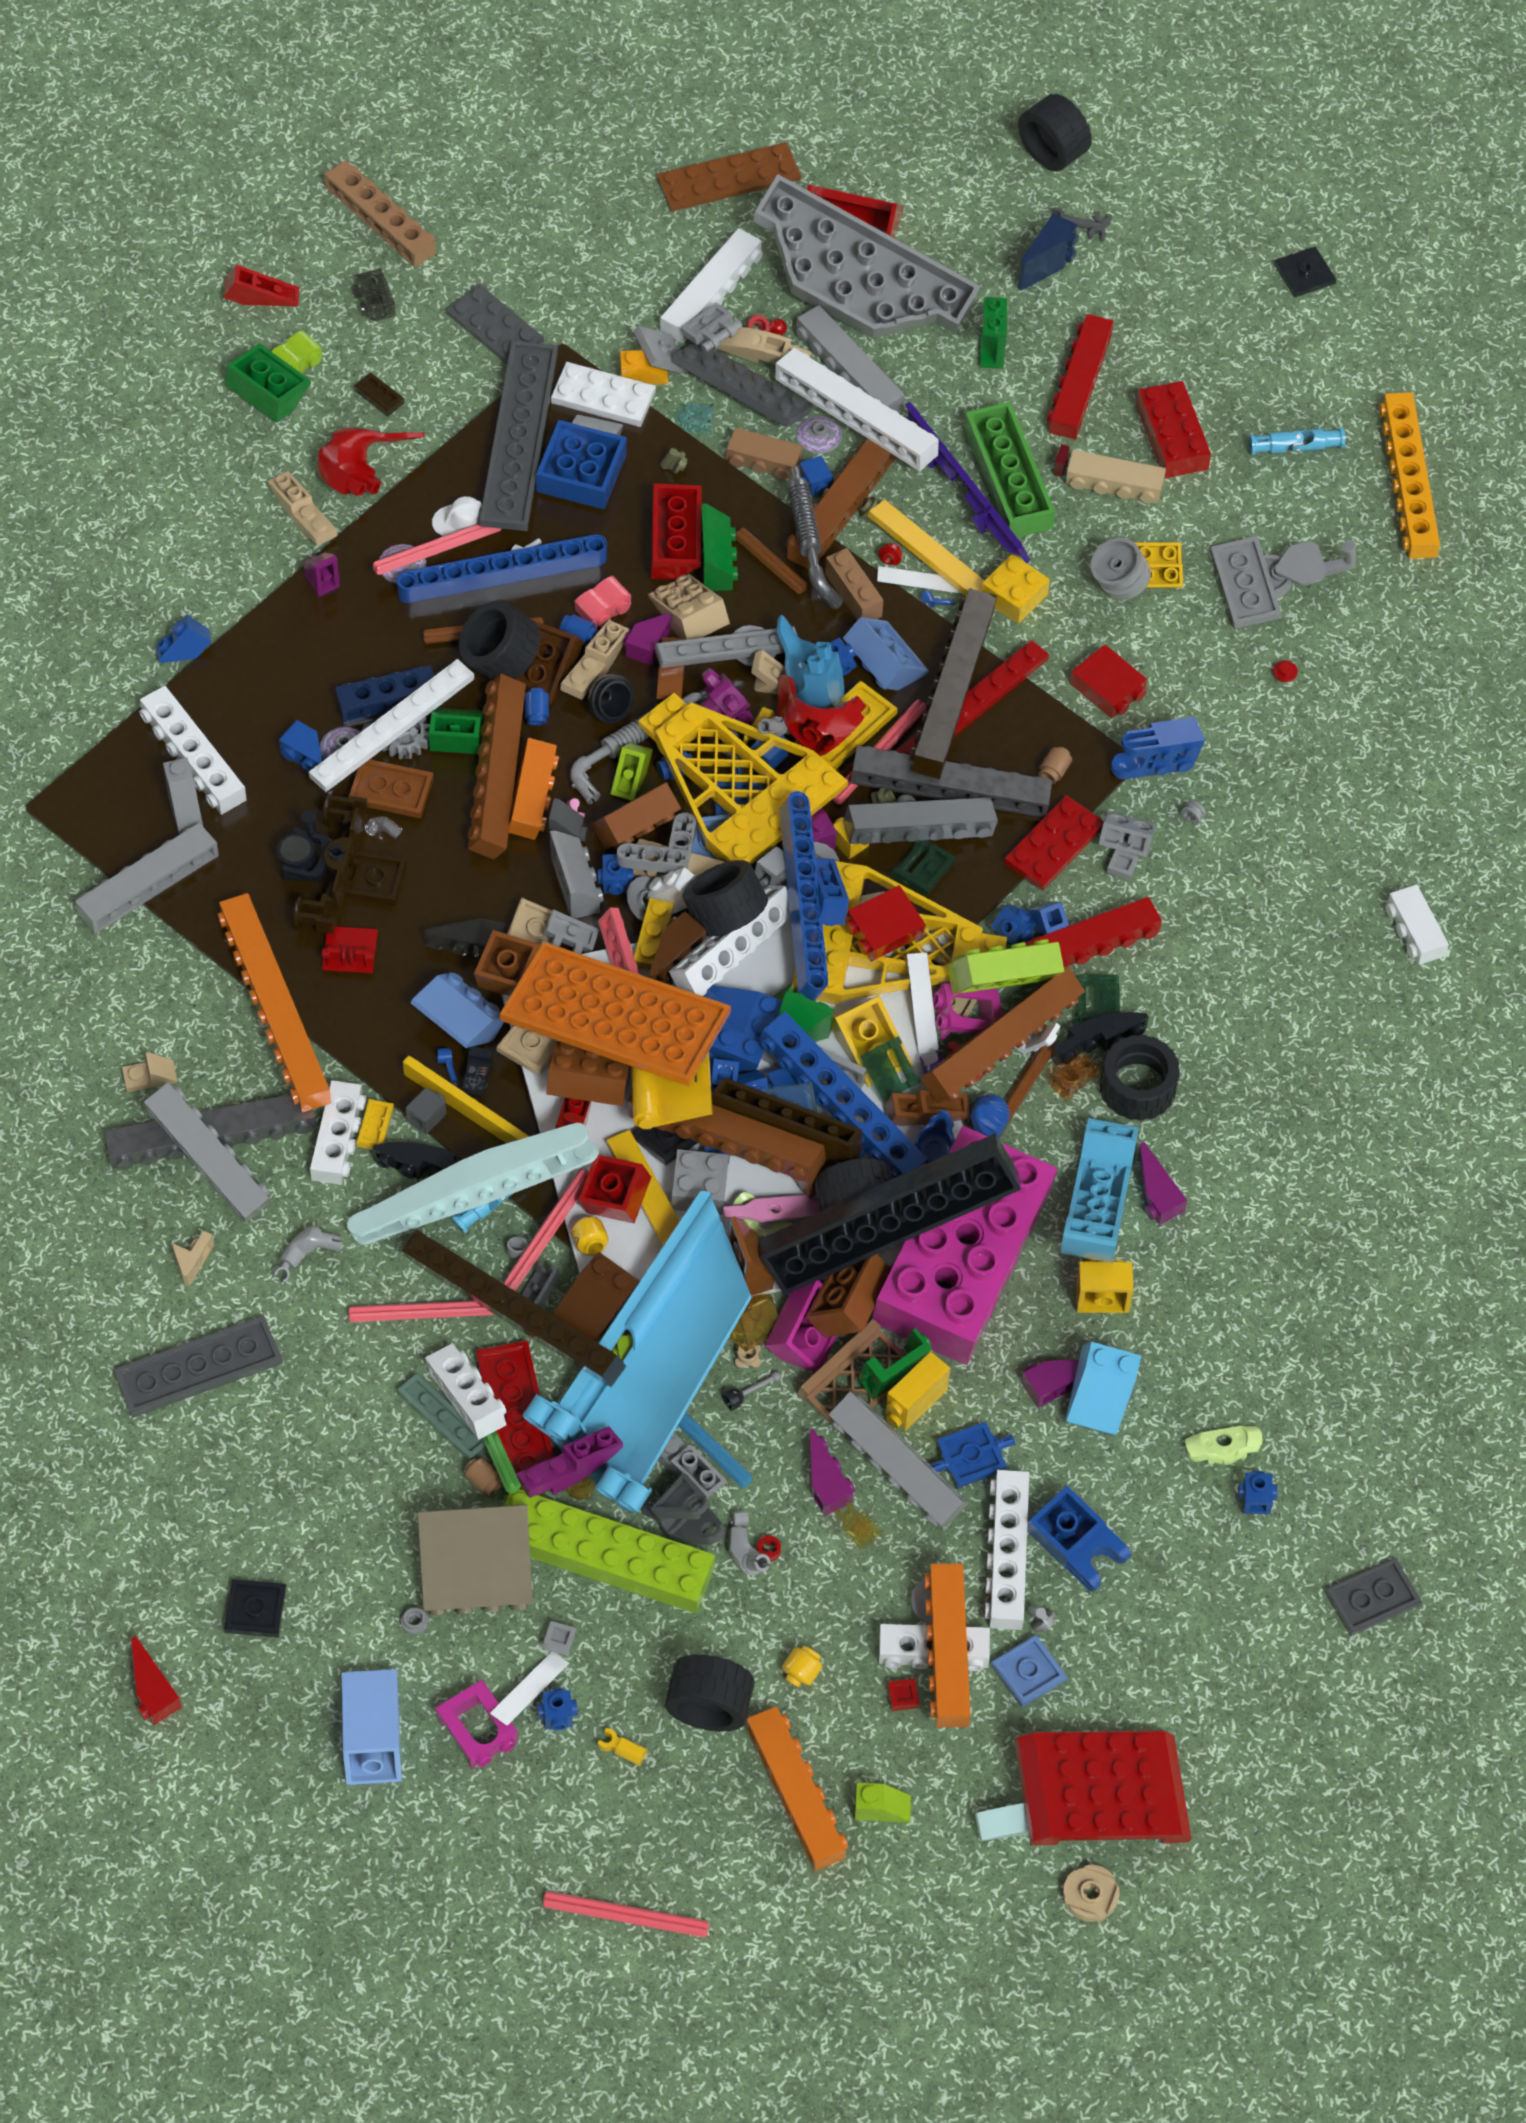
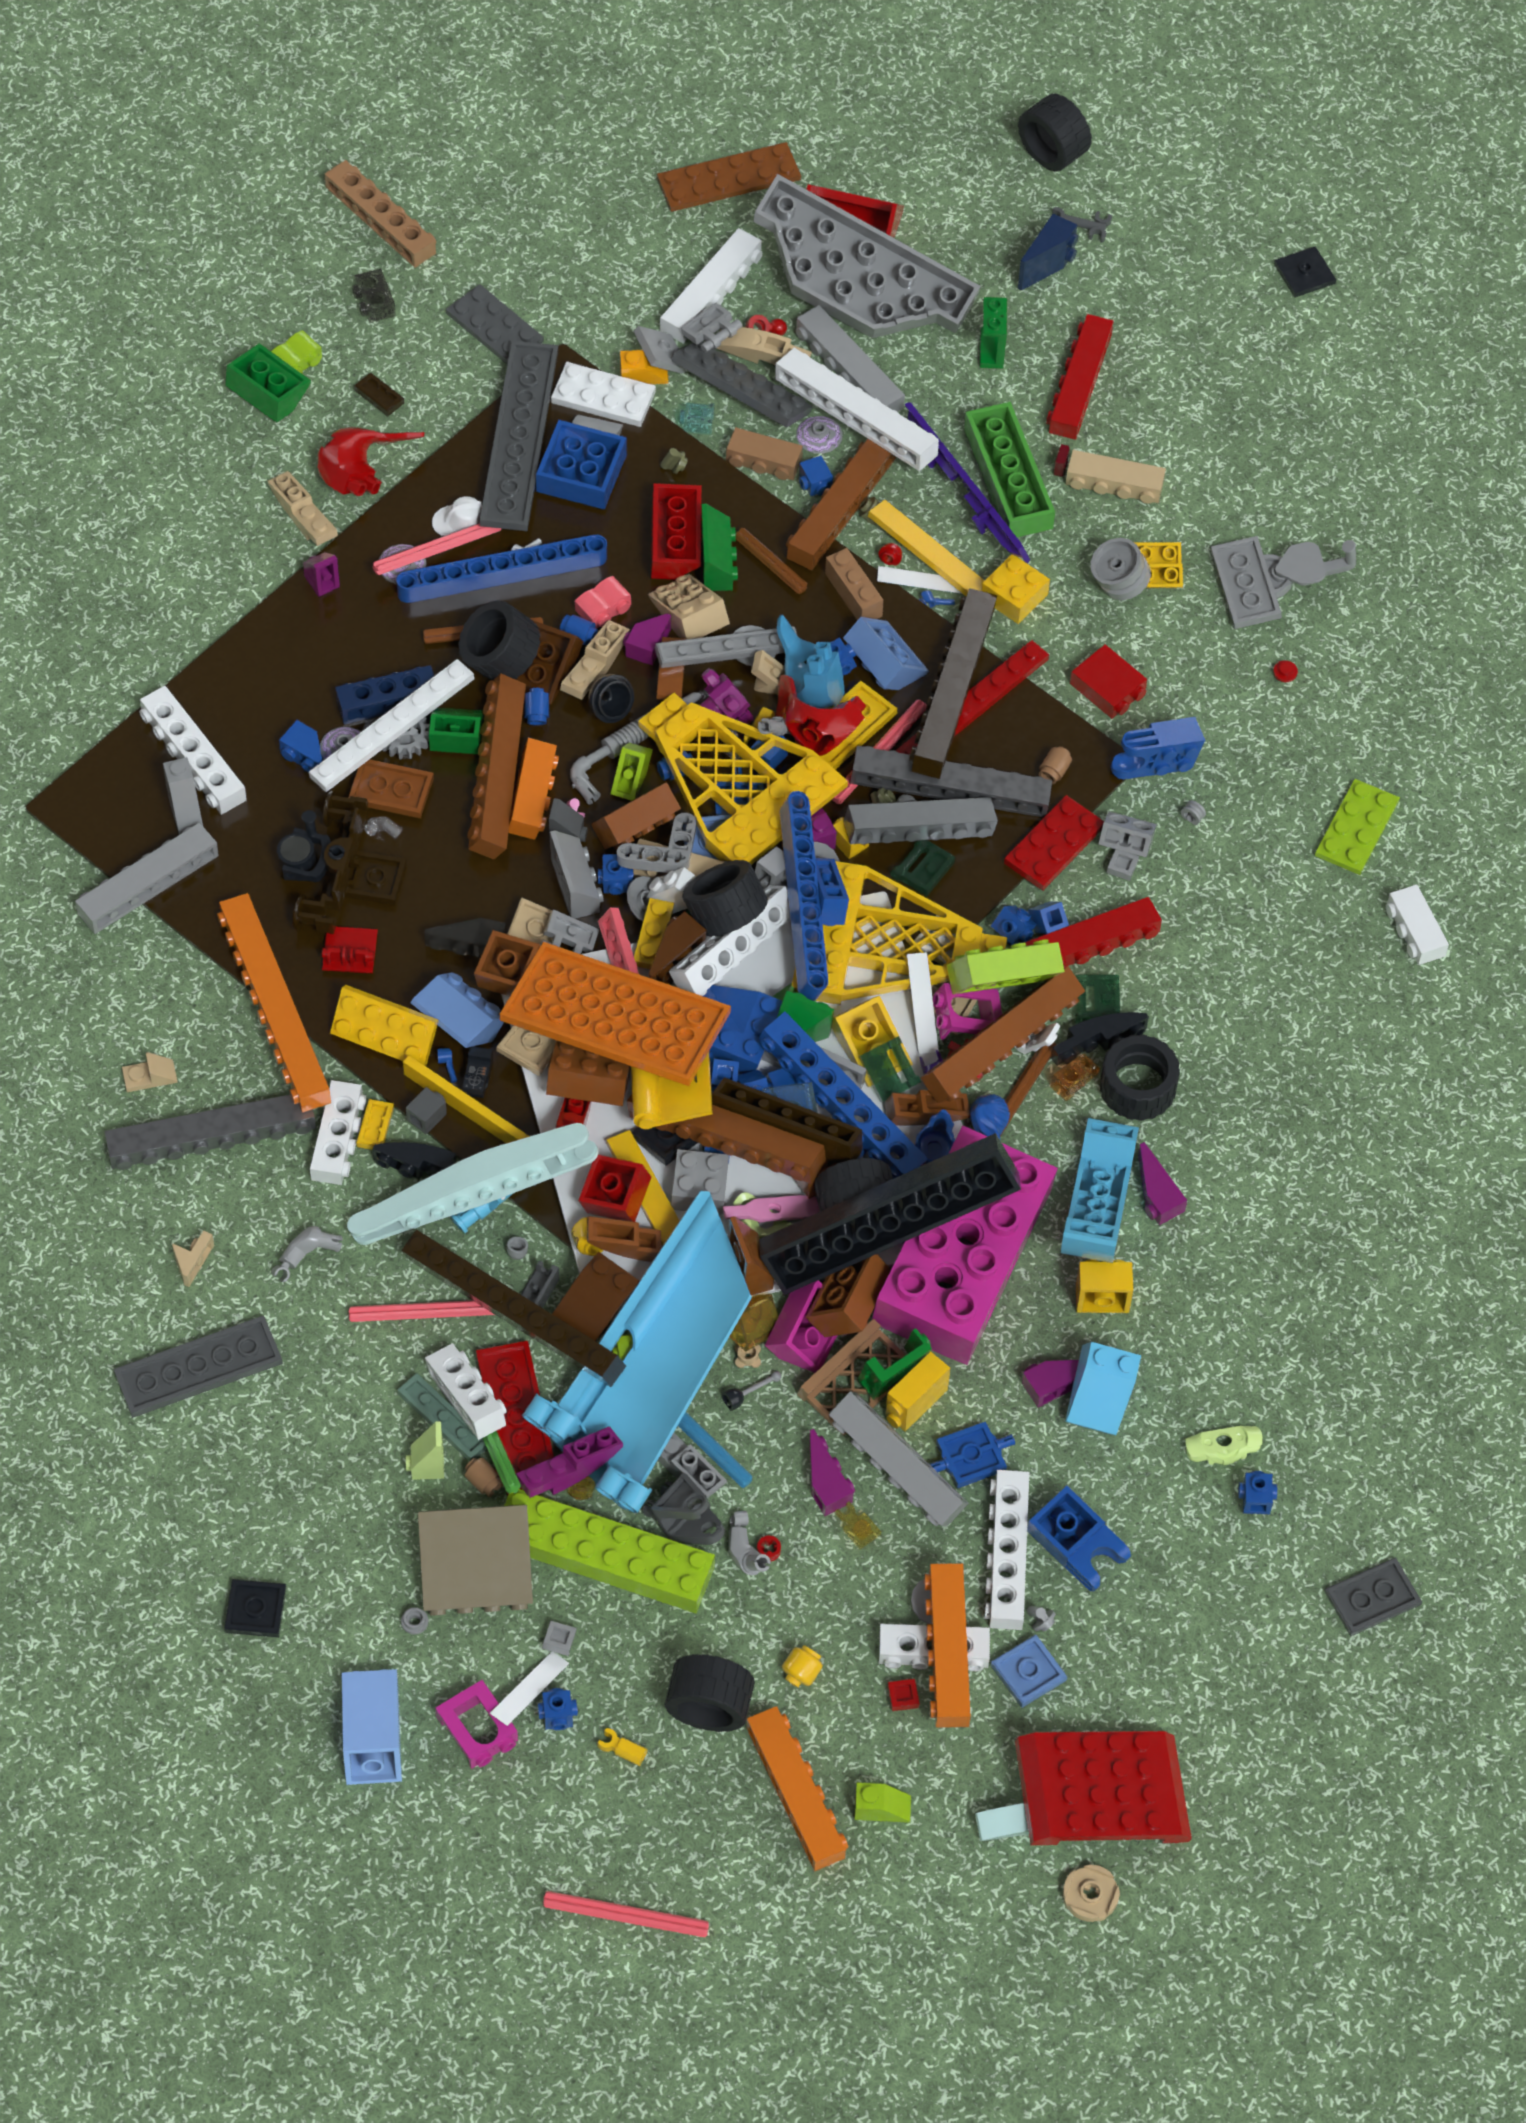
(154, 1693): red slope -> none
(184, 641): blue slope -> none
(206, 1152): light grey brick -> none
(258, 289): red slope -> none
(383, 1025): none -> yellow plate
(427, 1455): none -> yellowish green slope
(546, 1231): coral axle -> none
(624, 1238): none -> dark orange slope
(809, 536): flat silver piece -> none
(884, 923): red brick -> none
(1173, 429): red brick -> none
(1279, 441): medium azure piece -> none
(1357, 826): none -> lime plate
(1410, 475): light orange brick -> none

